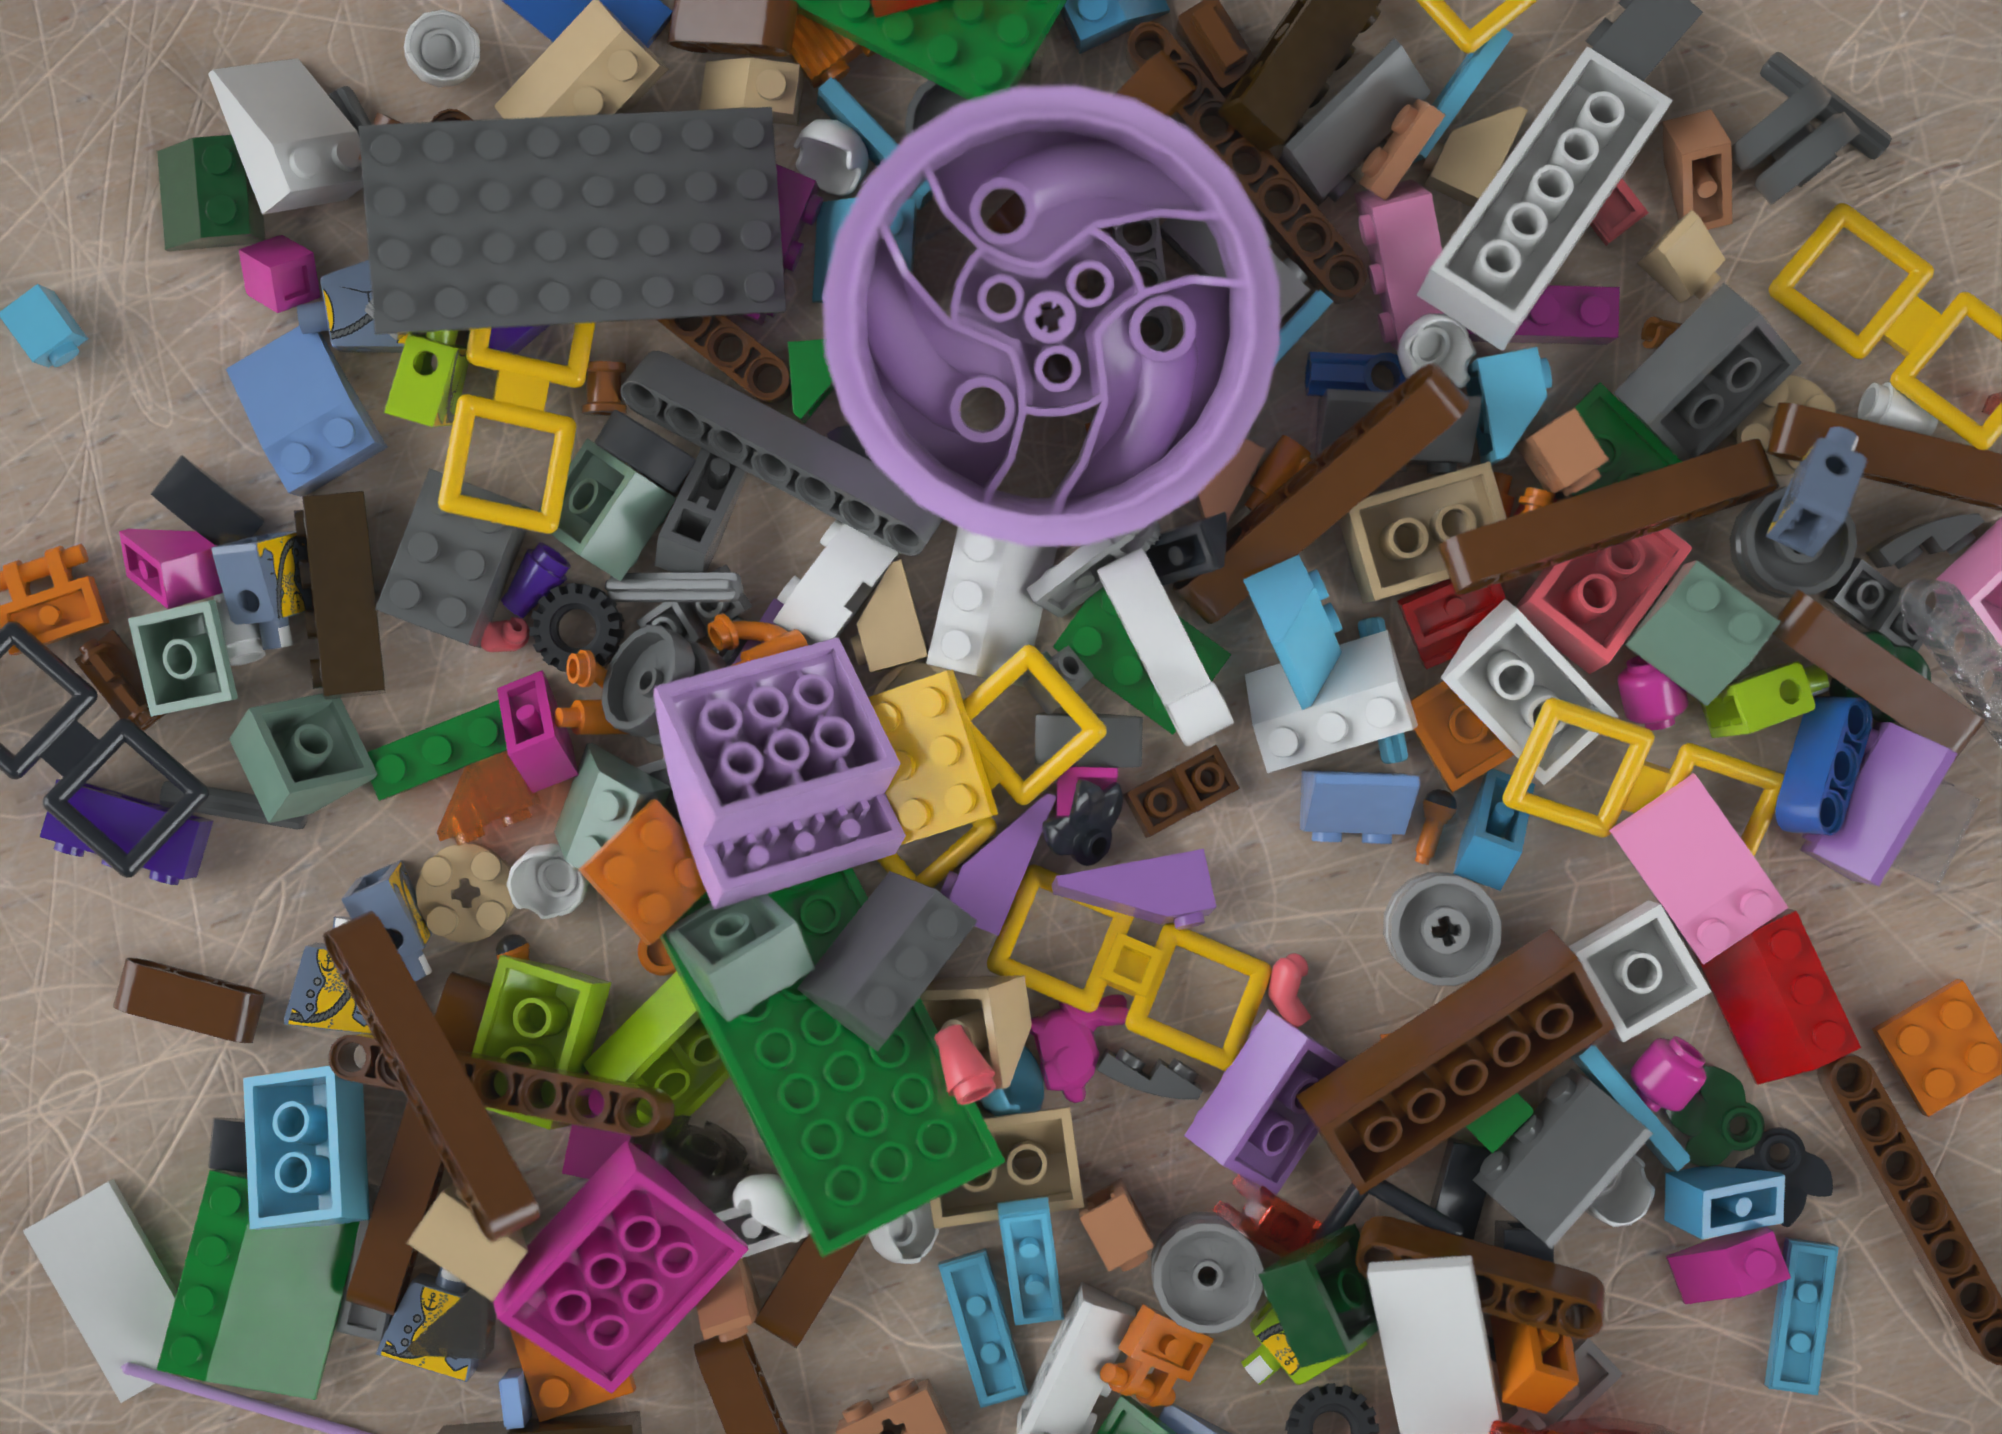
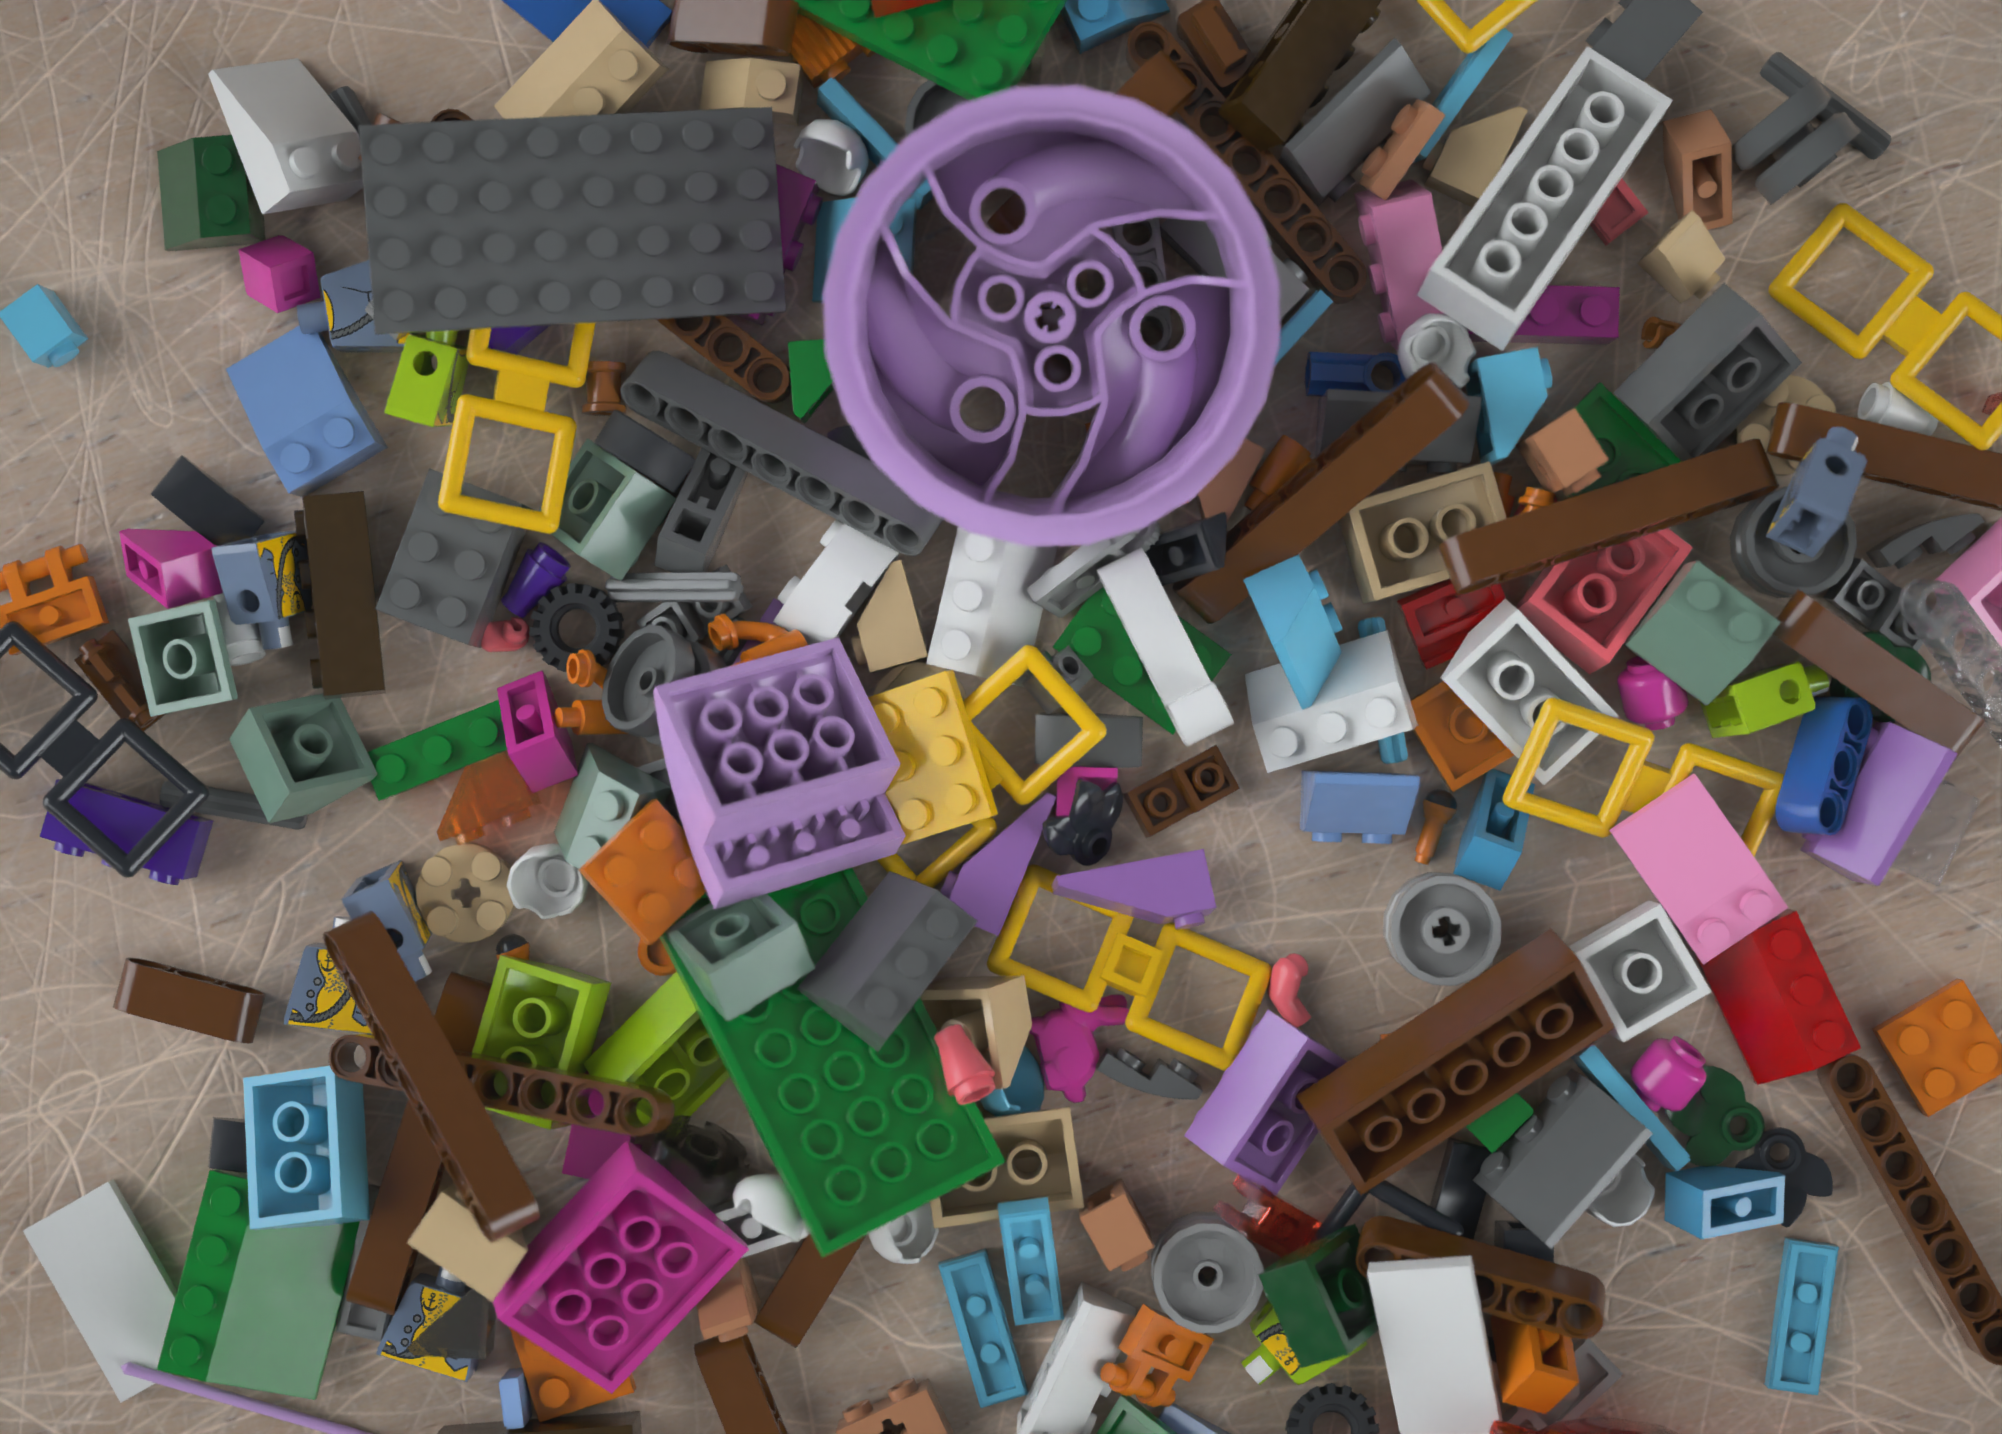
(442, 48): white hair -> none
(1728, 1266): dark pink slope -> none

